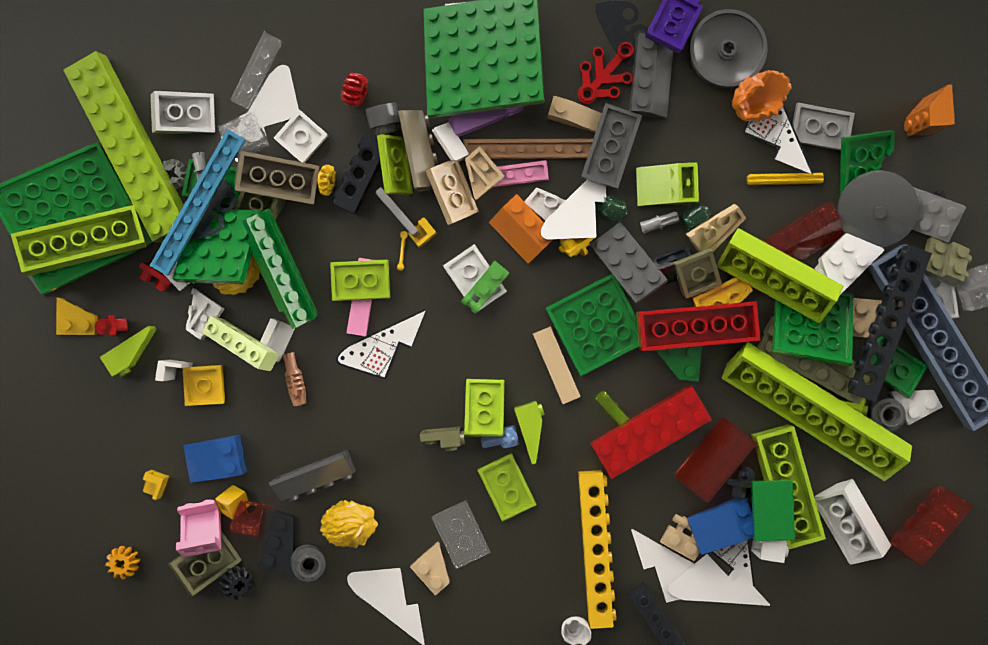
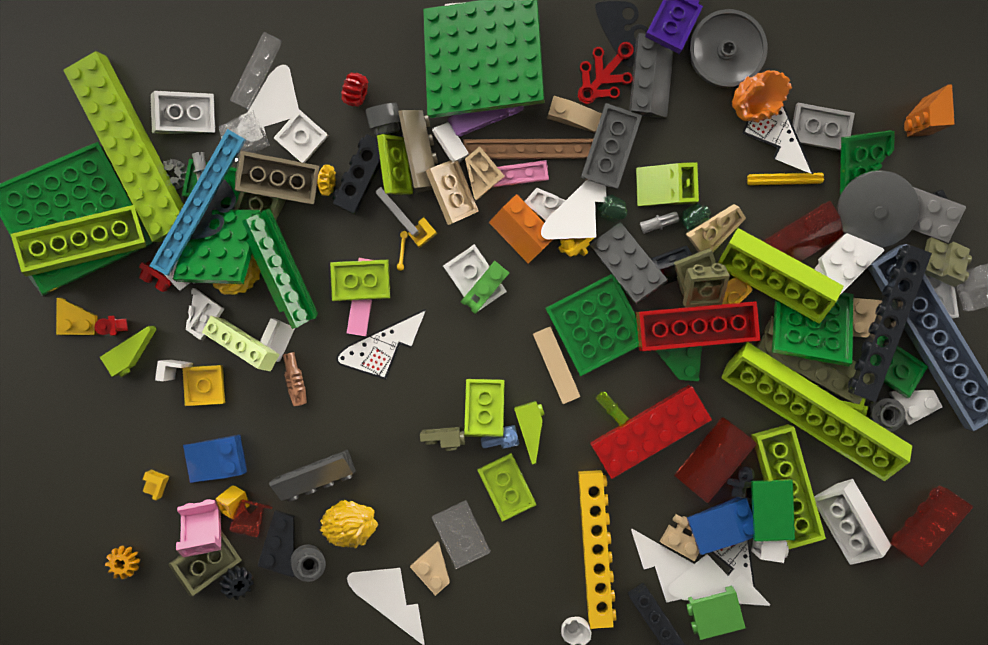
(705, 285): none -> olive plate
(716, 614): none -> bright green panel

